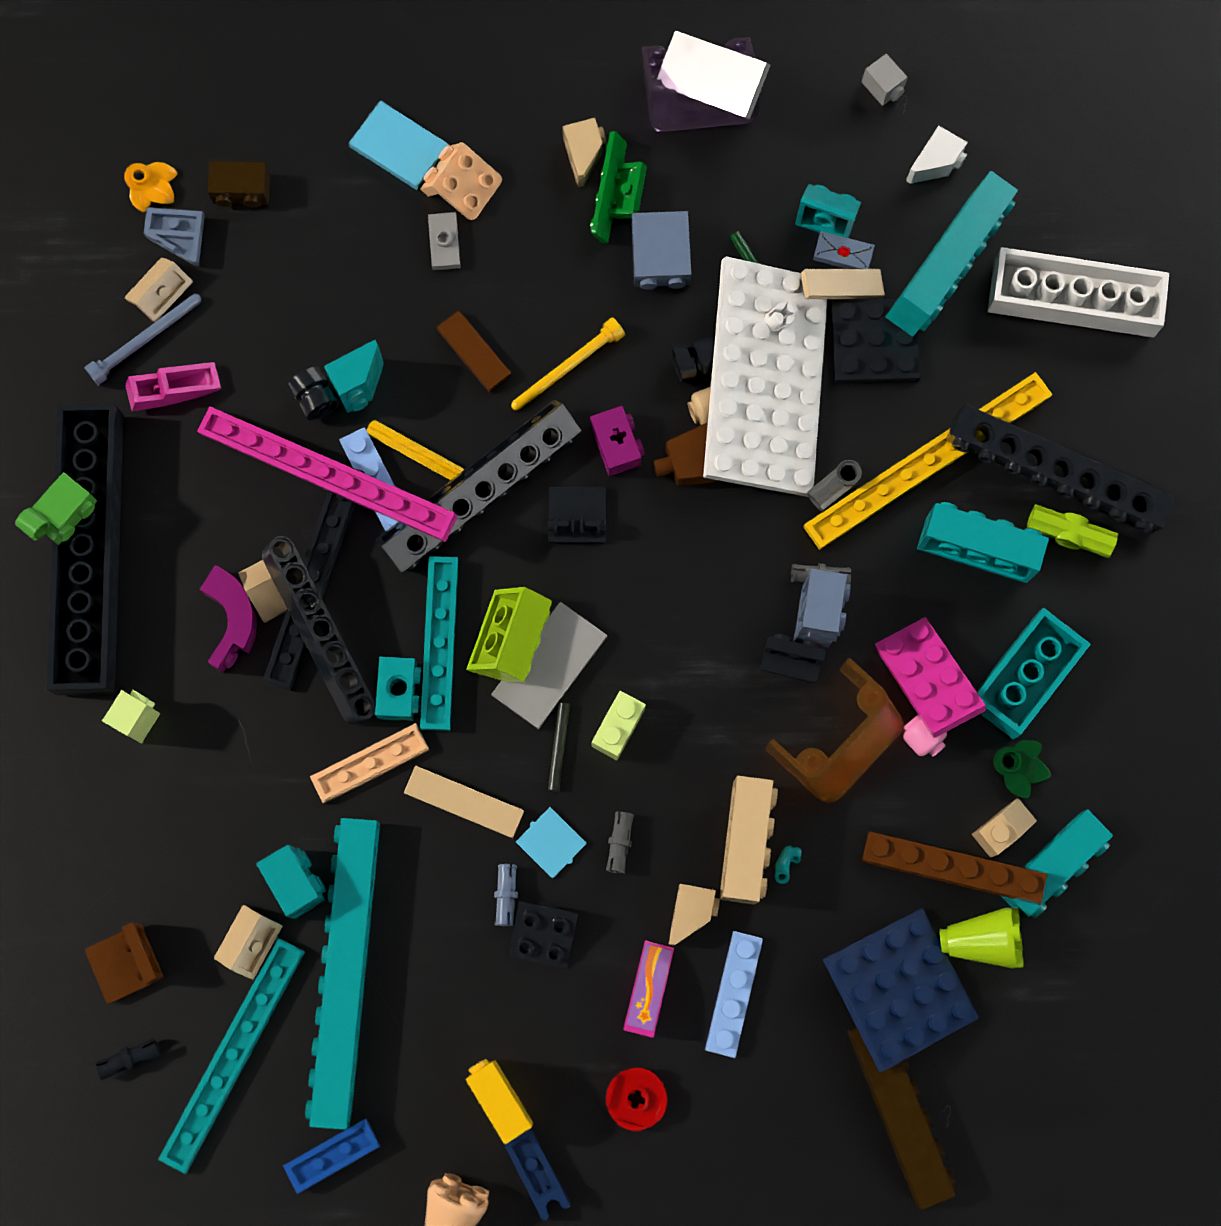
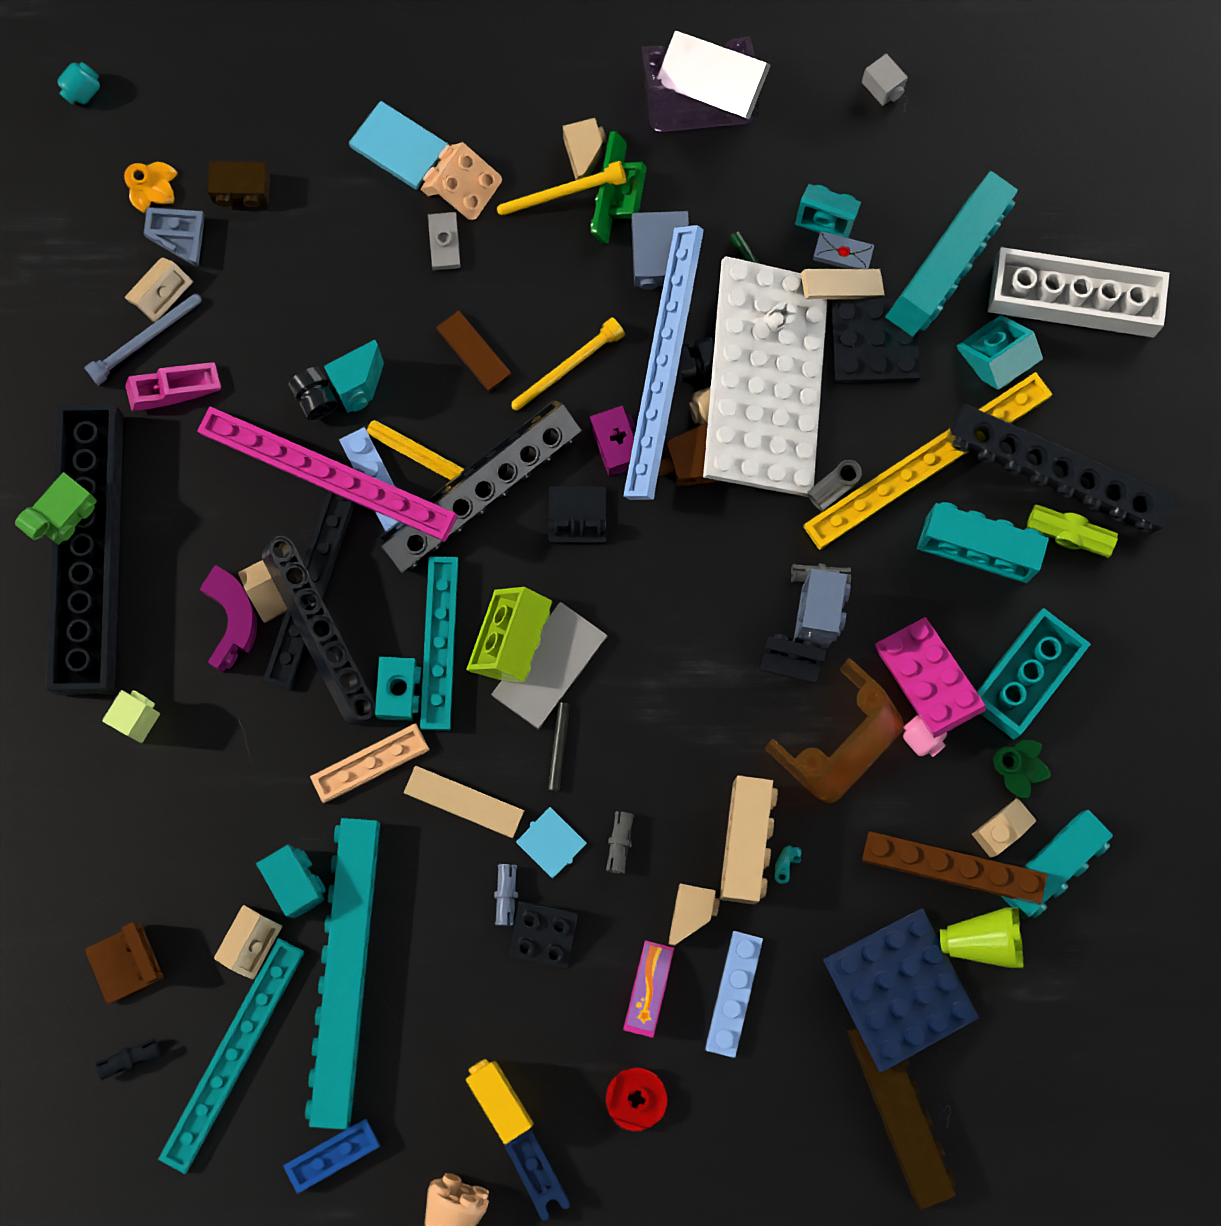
(78, 83): none -> teal head
(613, 175): none -> yellow piece
(618, 725): yellowish green brick -> none
(663, 363): none -> light blue plate
(938, 157): white slope -> none
(1001, 351): none -> teal slope

